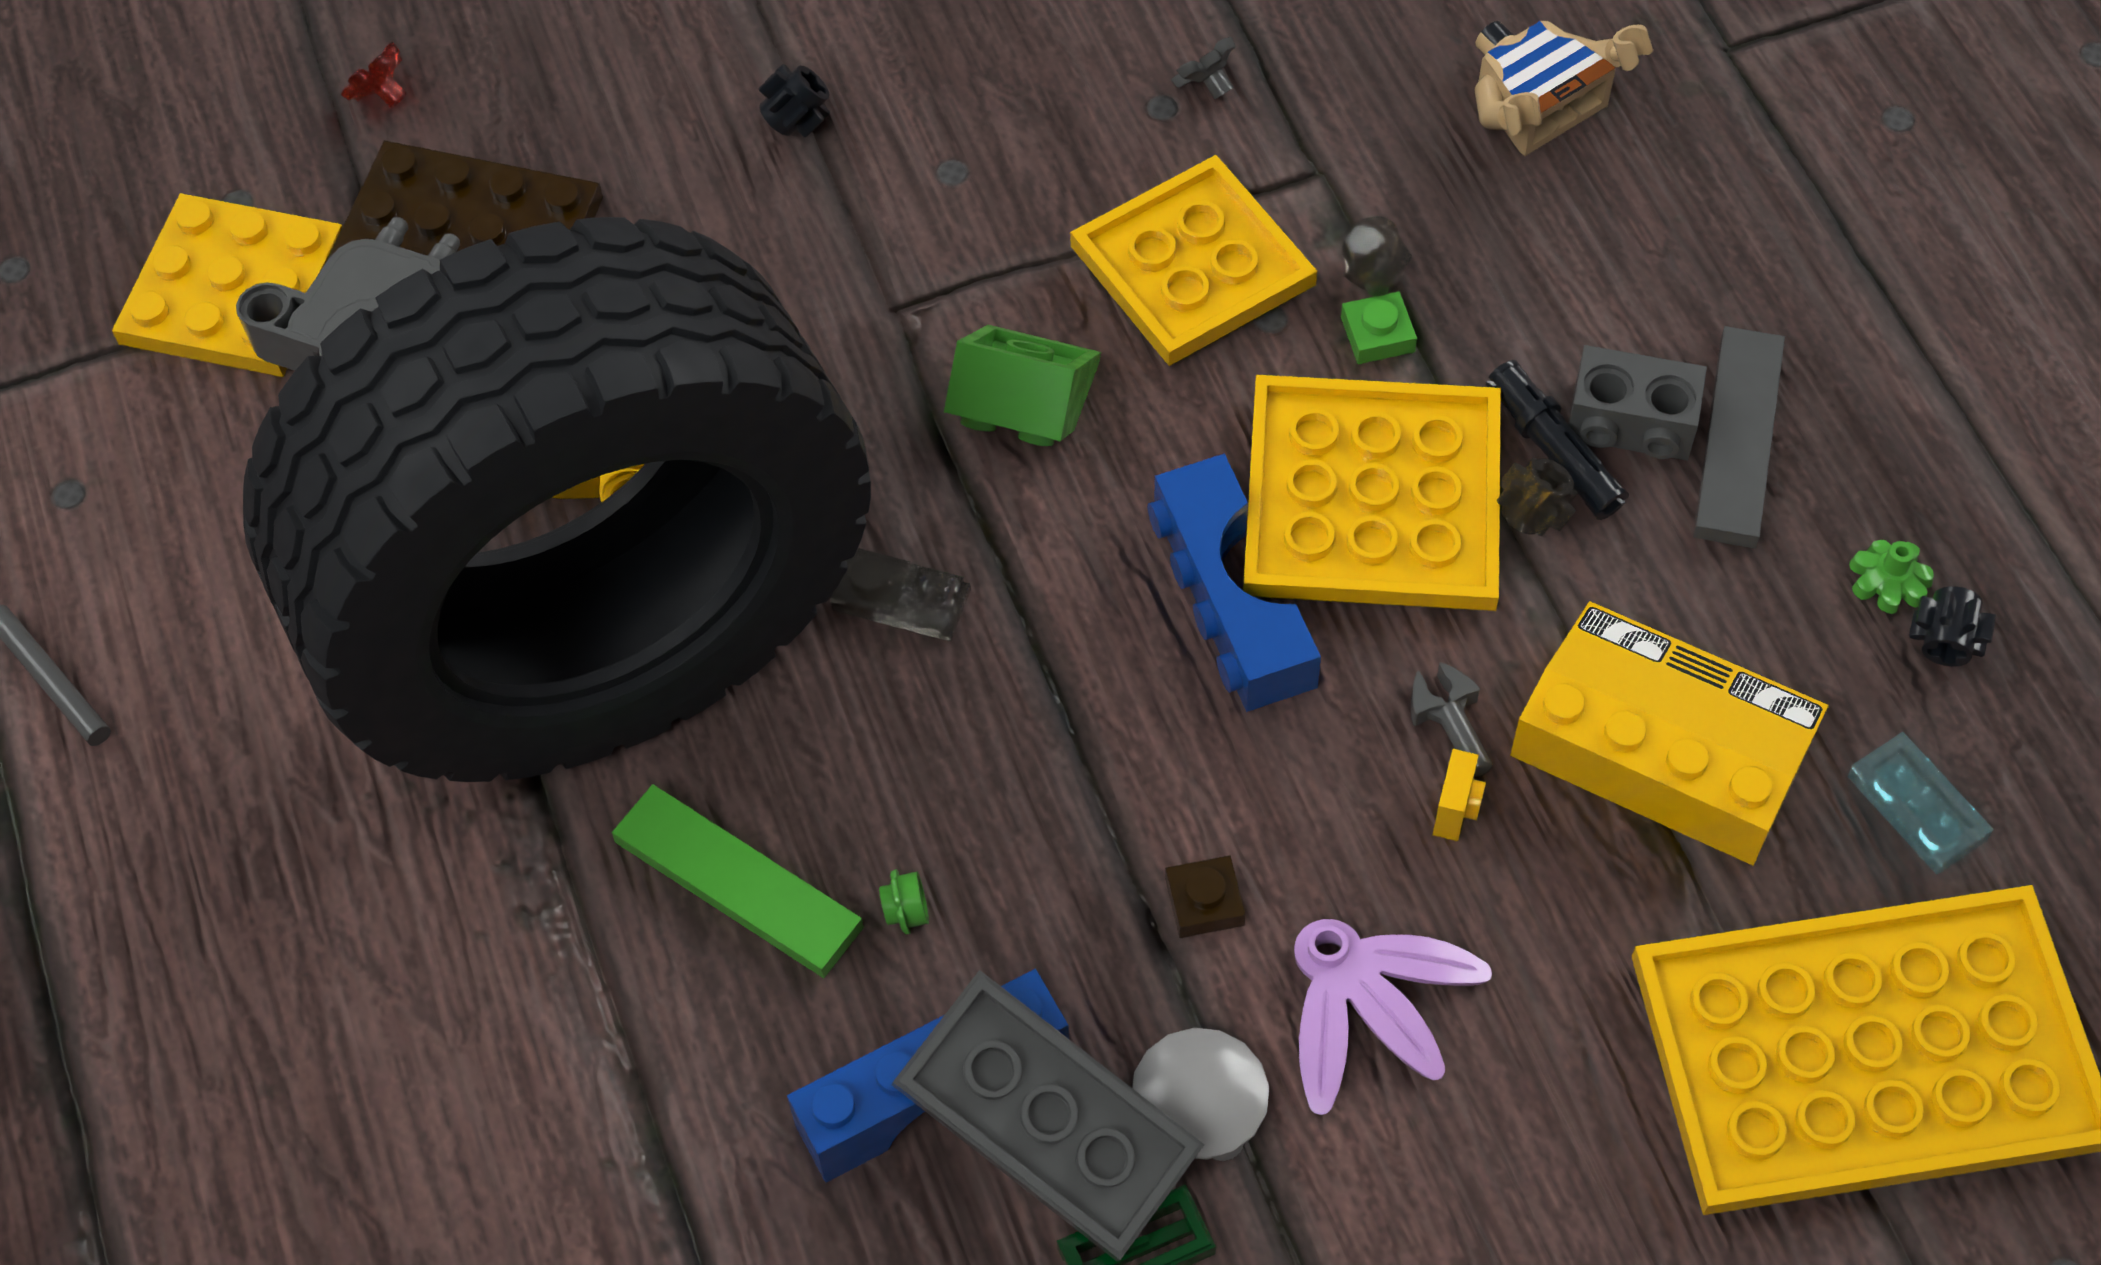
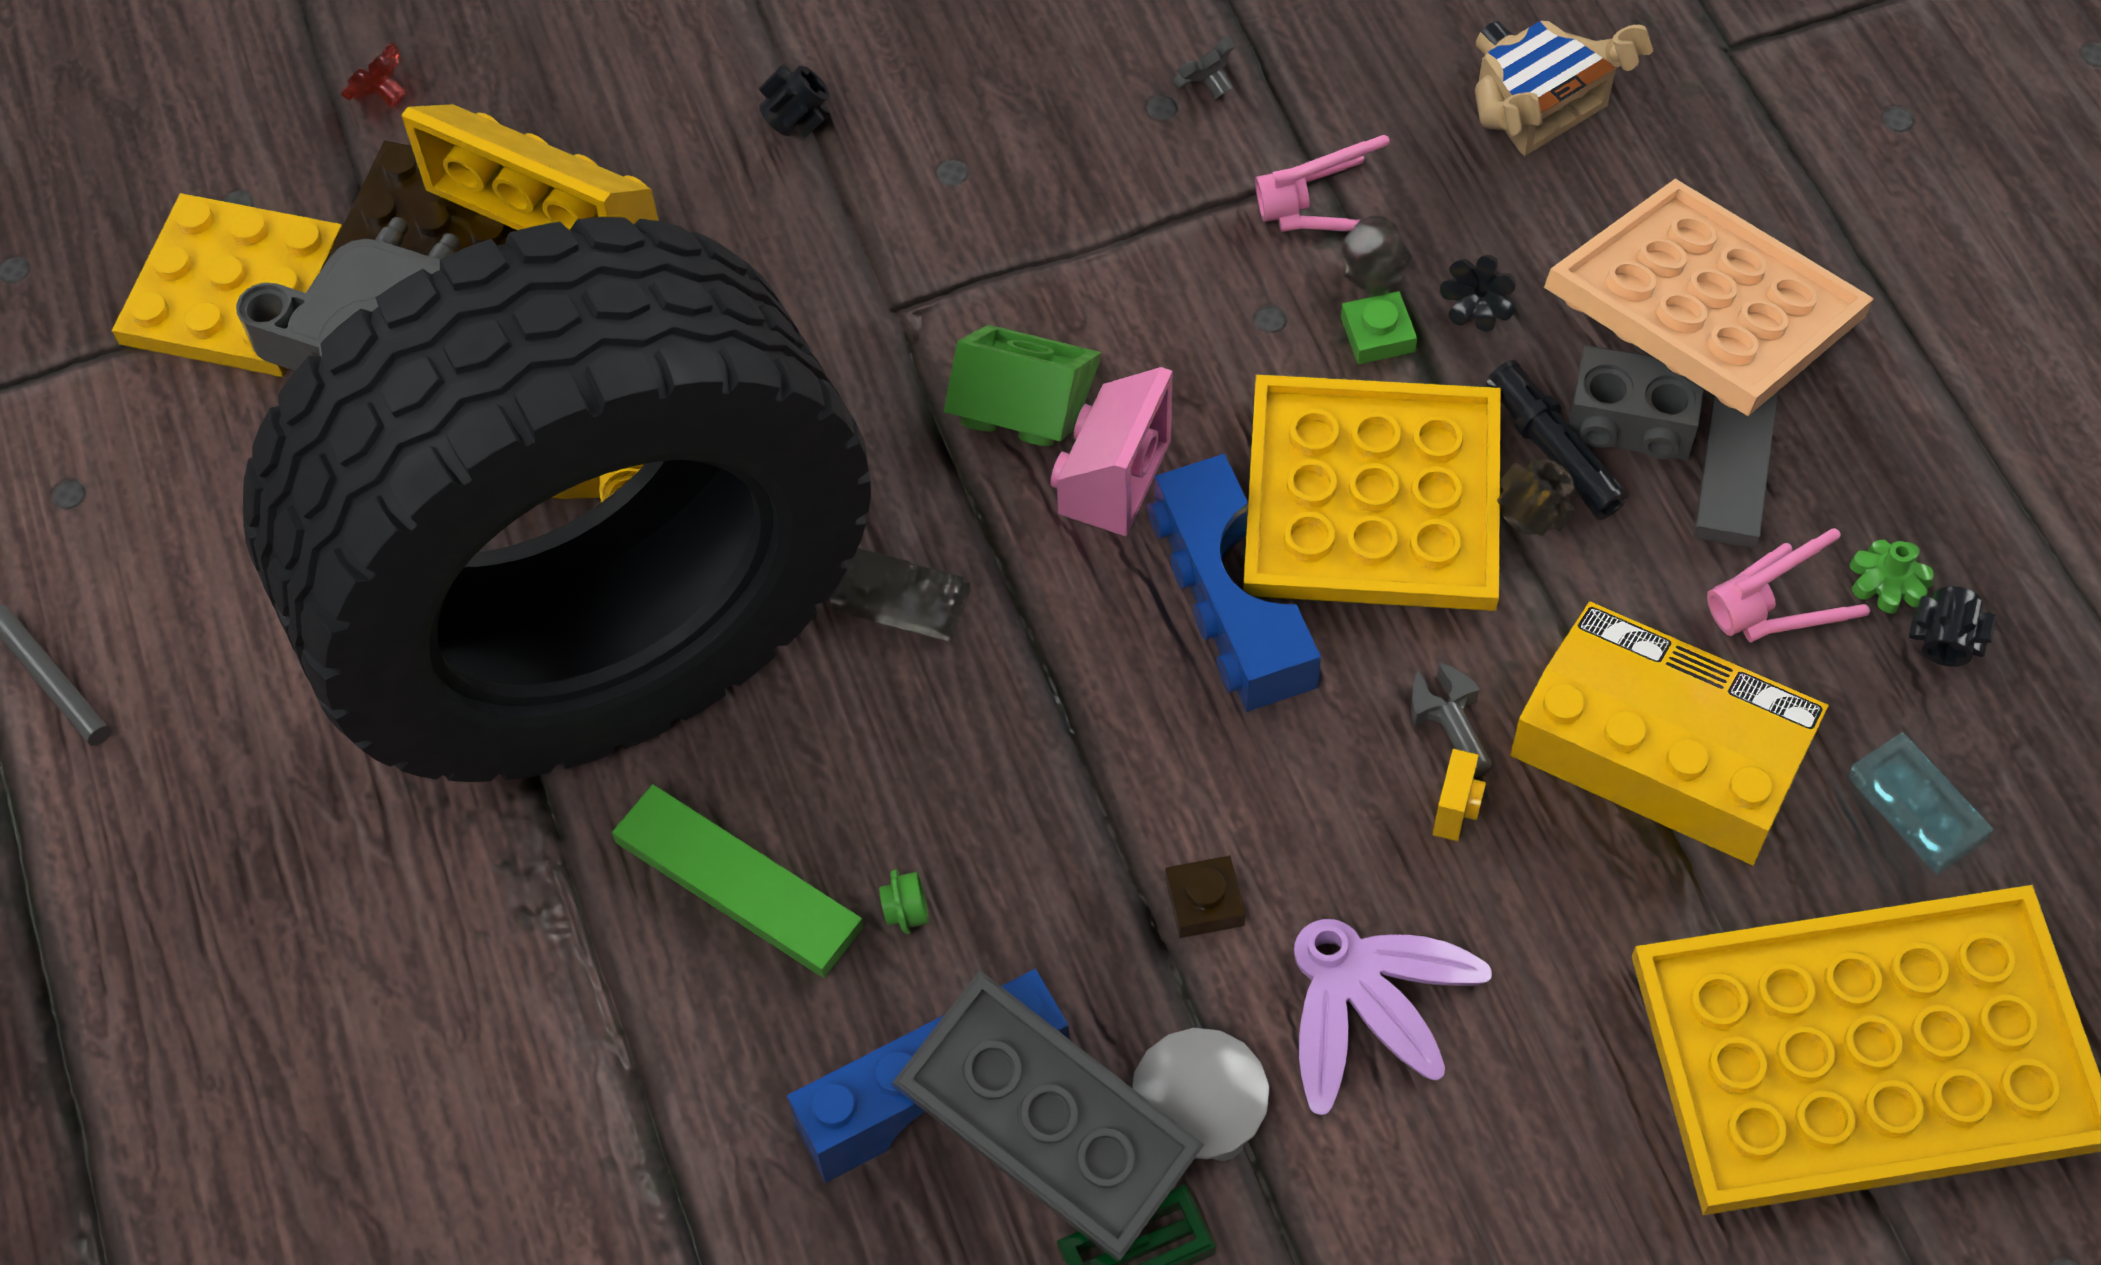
(515, 174): none -> yellow slope
(1116, 451): none -> bright pink slope
(1193, 259): yellow plate -> none
(1286, 191): none -> bright pink plant
(1479, 292): none -> black plant
(1709, 295): none -> light nougat plate
(1747, 598): none -> bright pink plant

